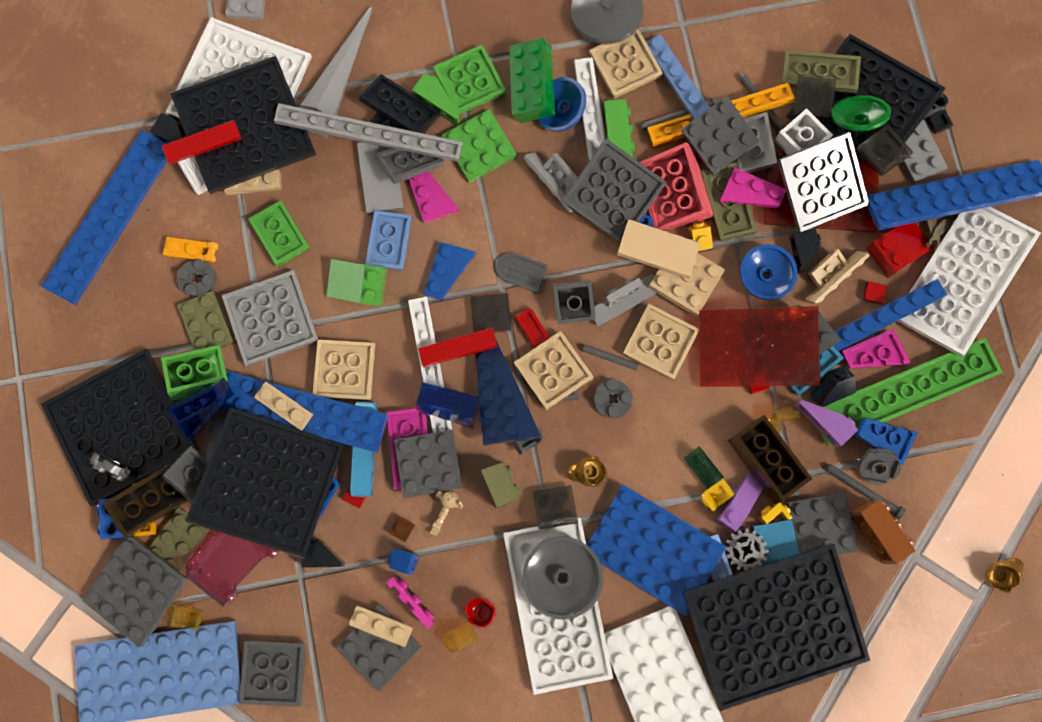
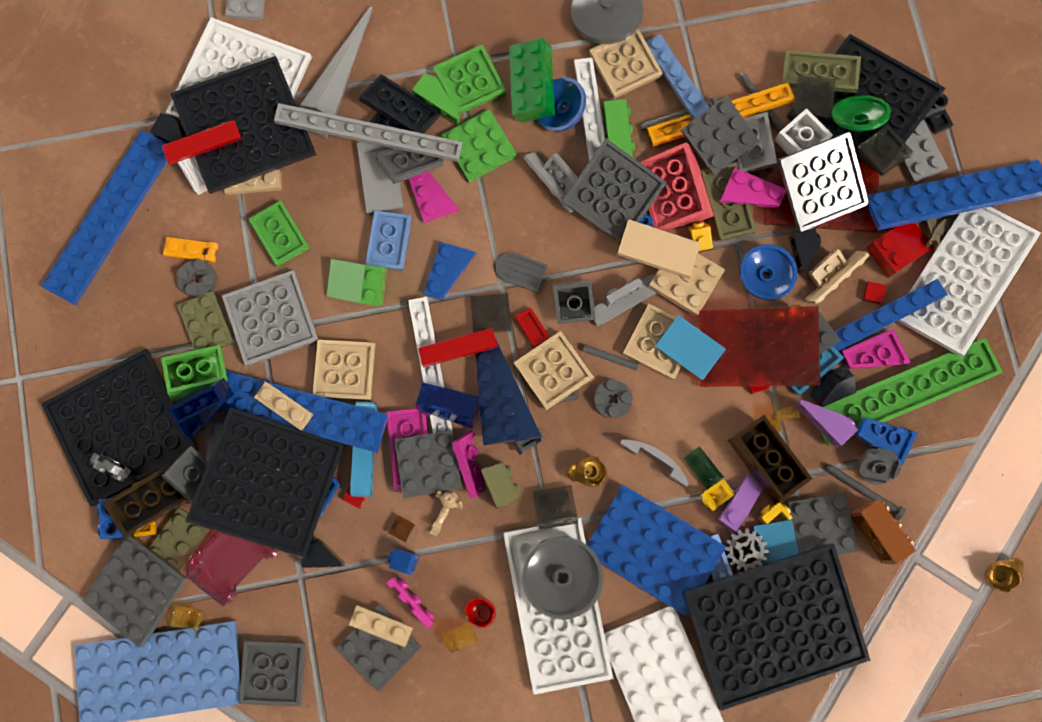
(468, 467): none -> dark pink wing
(676, 473): none -> light grey slope
(690, 347): none -> dark azure tile

